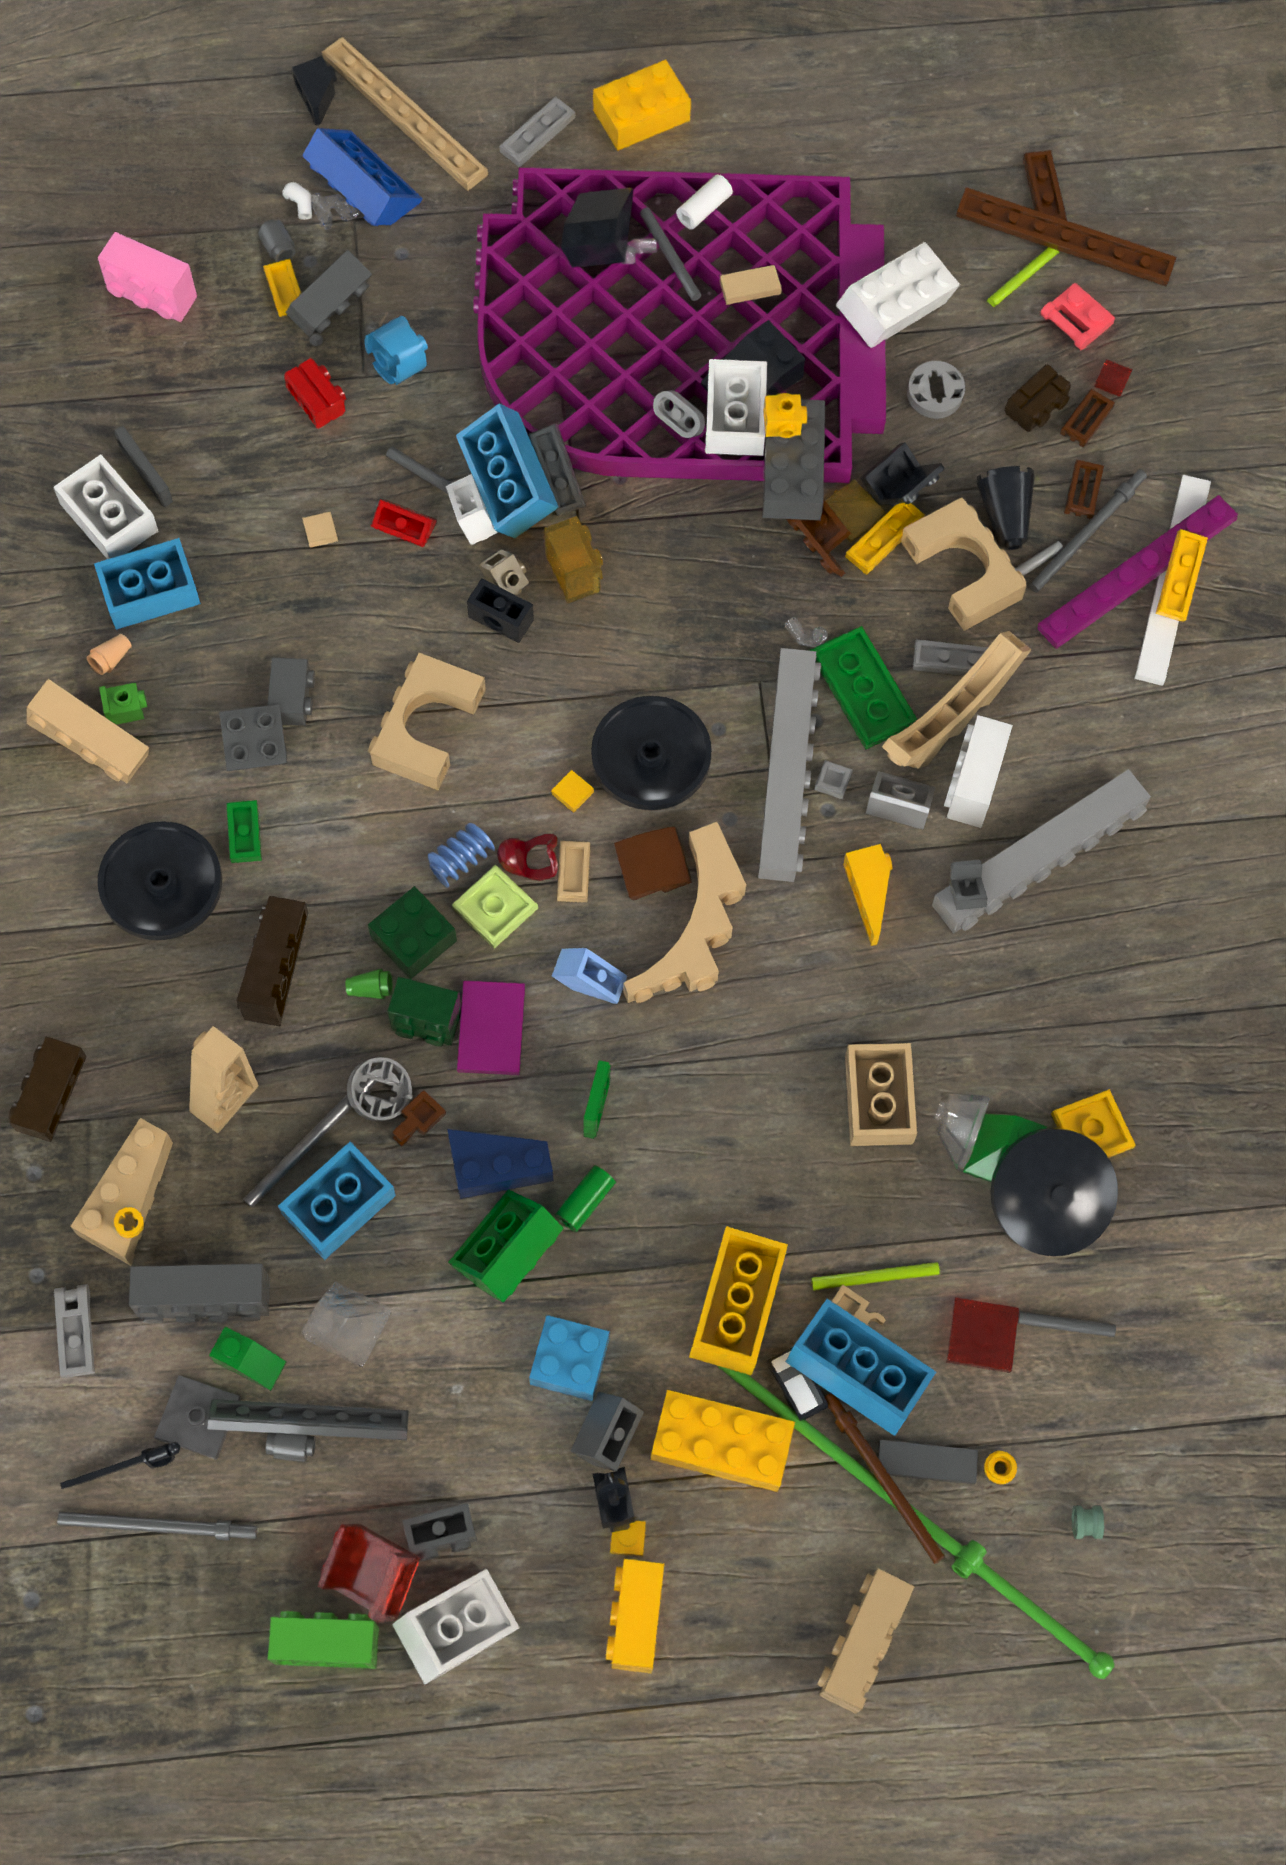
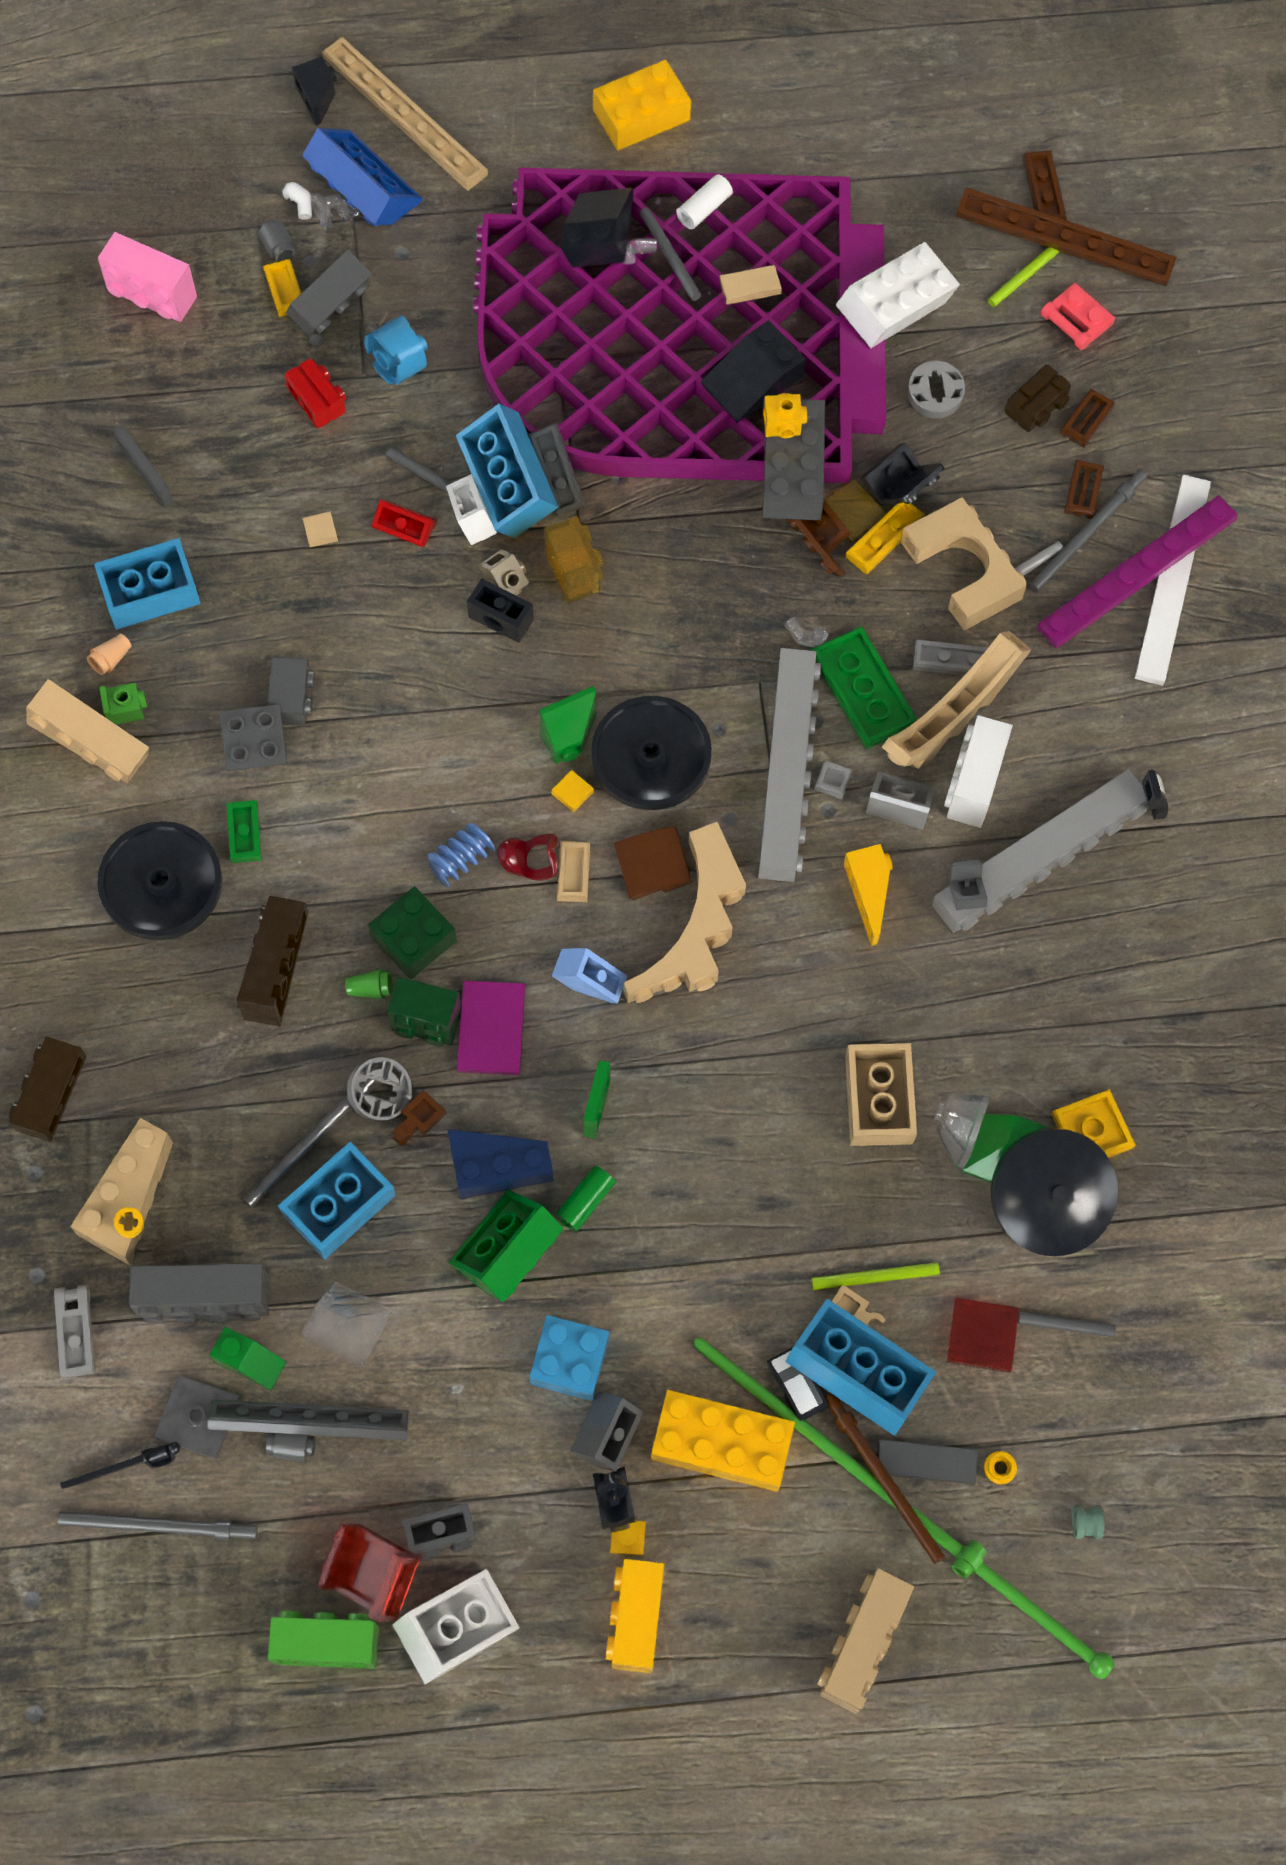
(106, 508): white brick -> none
(219, 1079): tan wedge -> none
(426, 682): tan arch -> none
(494, 906): yellowish green tile -> none
(537, 131): light grey tile -> none
(568, 724): none -> green slope
(680, 415): light grey plate -> none
(736, 407): white slope -> none
(738, 1301): yellow brick -> none
(1008, 503): black cone -> none
(1113, 378): clear red tile -> none
(1155, 794): none -> black slope
(1181, 575): yellow tile -> none

